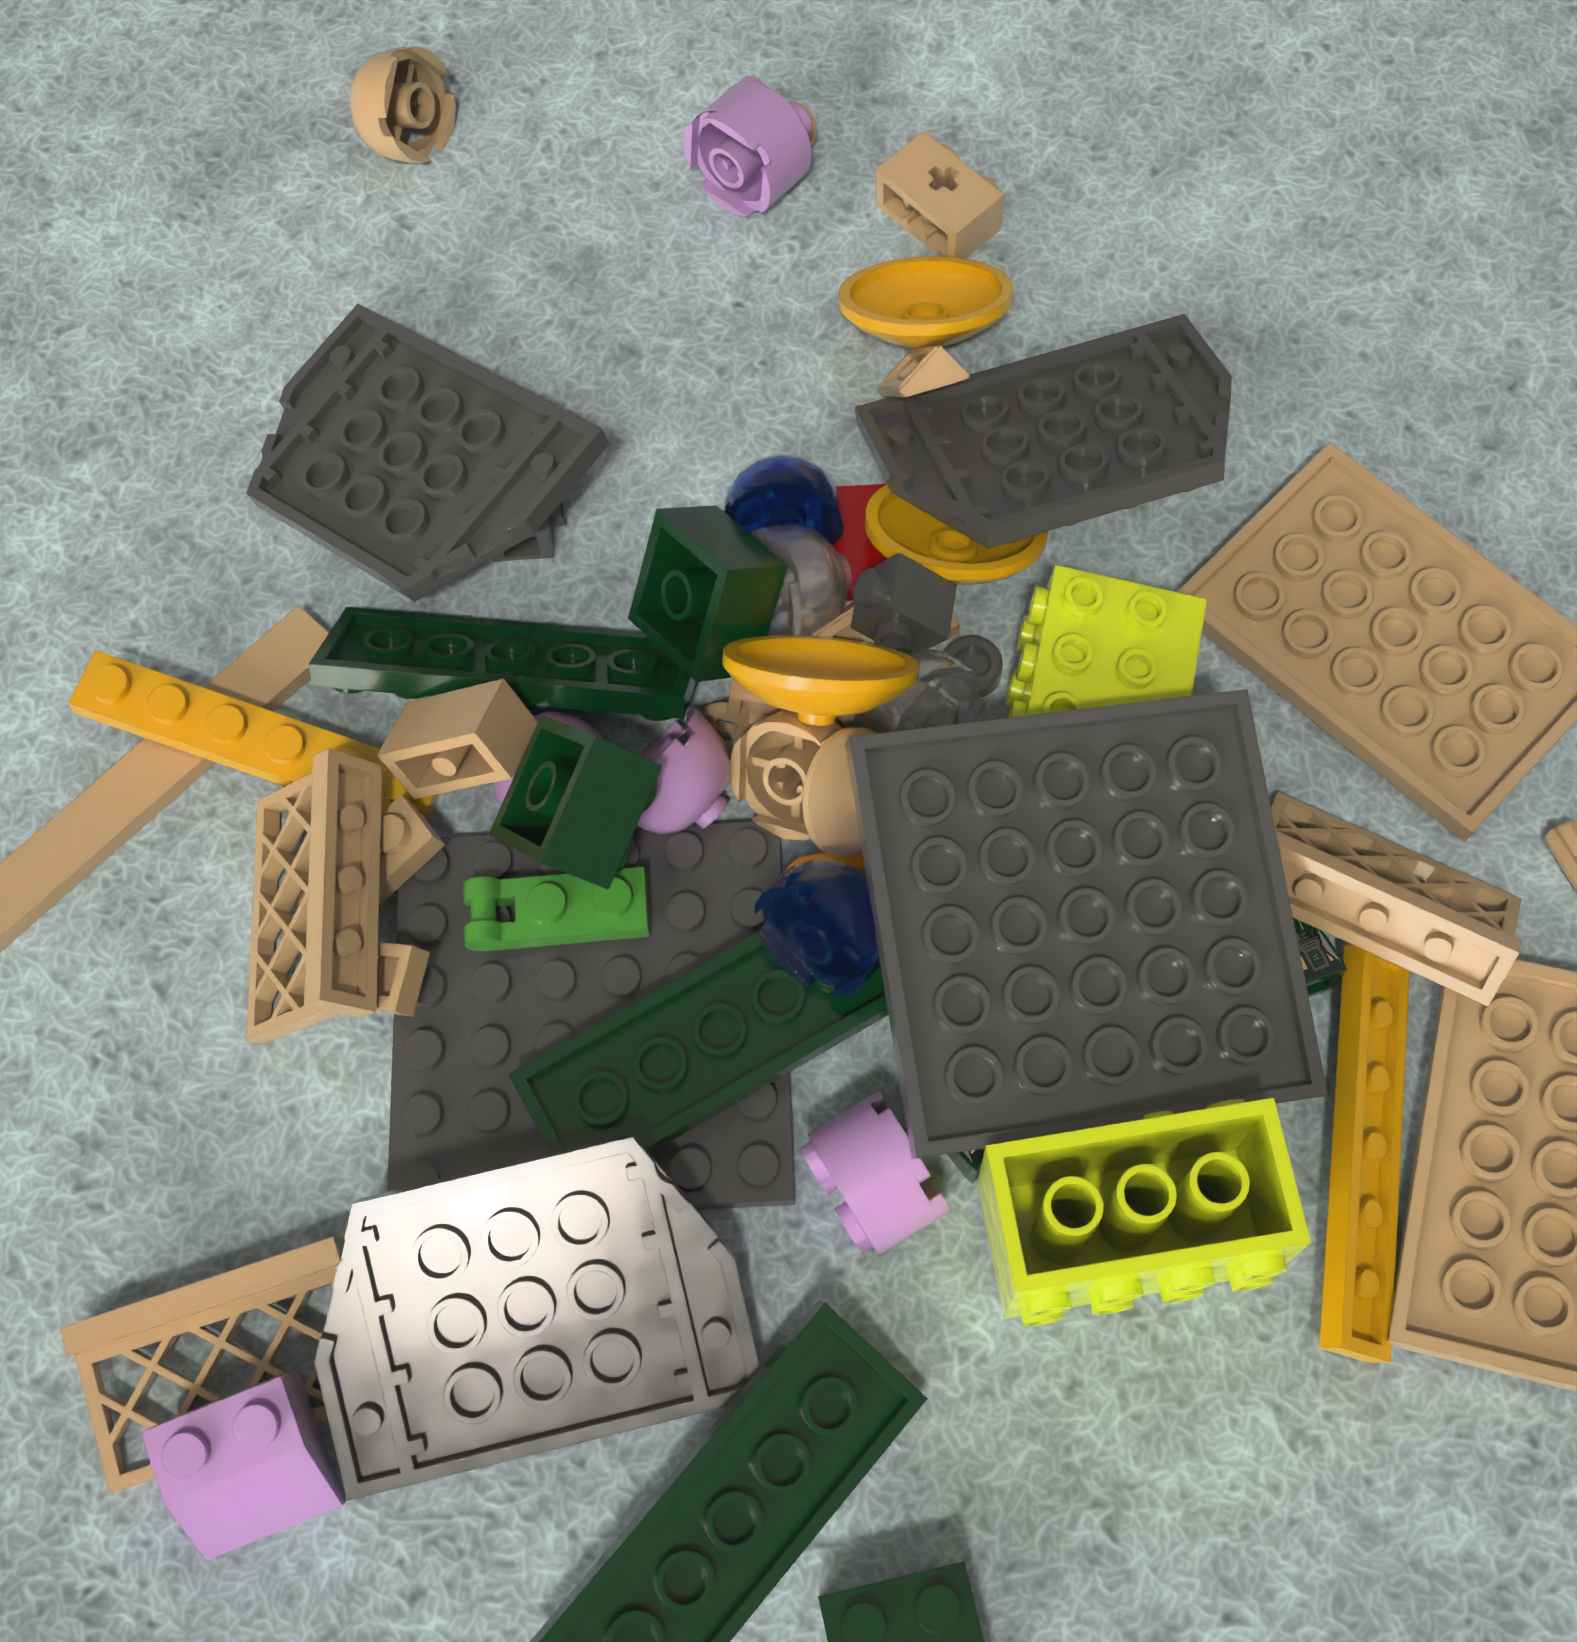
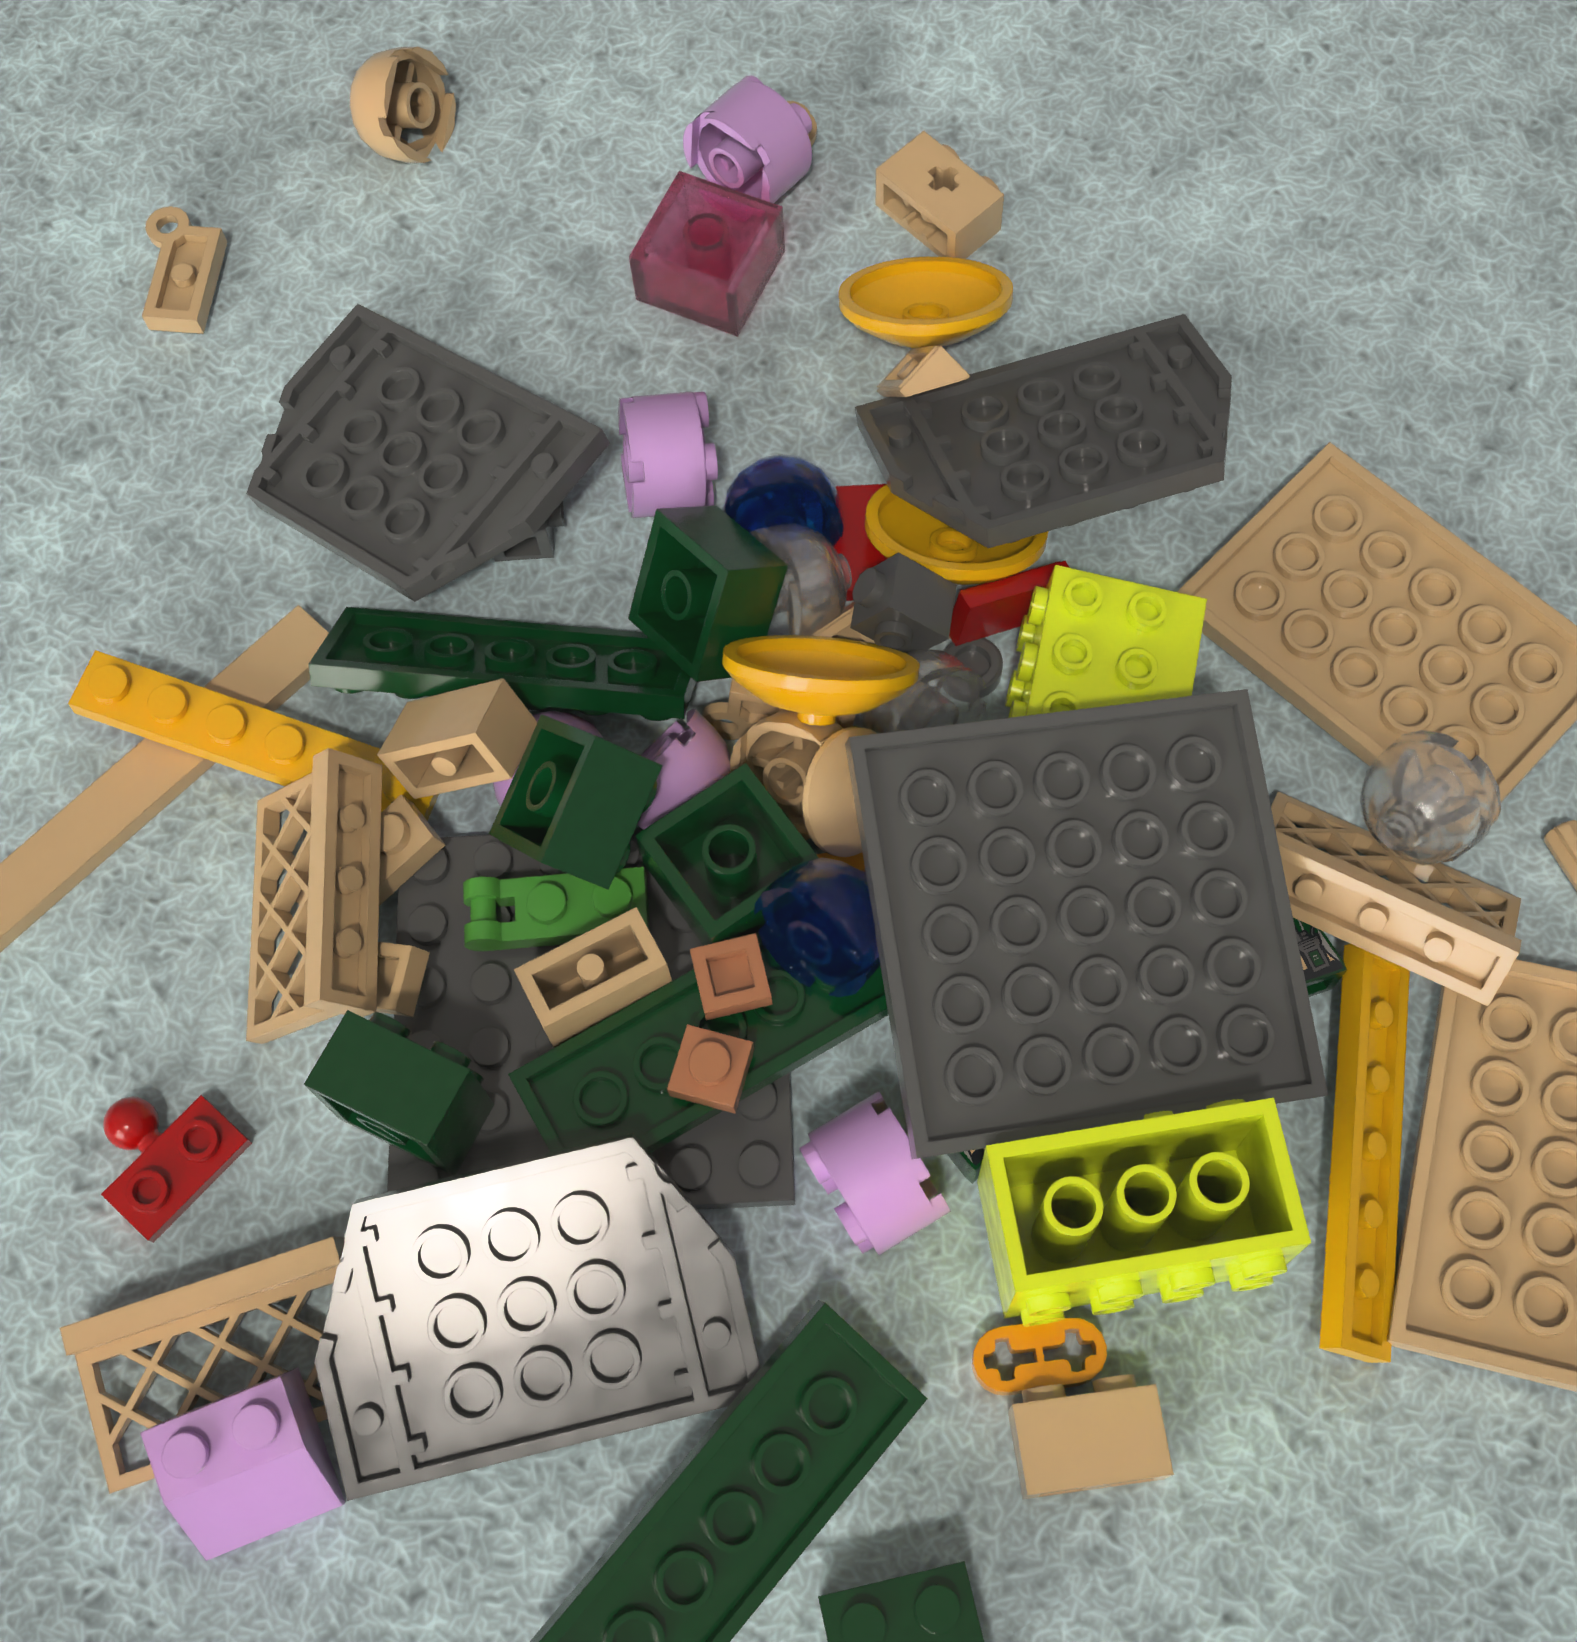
(172, 1164): none -> red plate
(183, 273): none -> tan hinge
(401, 1090): none -> dark green brick
(593, 976): none -> tan brick
(666, 452): none -> lavender brick
(708, 253): none -> clear pink brick
(711, 1069): none -> nougat plate
(722, 855): none -> dark green brick
(731, 976): none -> nougat plate
(996, 604): none -> red tile
(1036, 1340): none -> light orange beam
(1089, 1438): none -> tan brick
(1428, 799): none -> clear cylinder

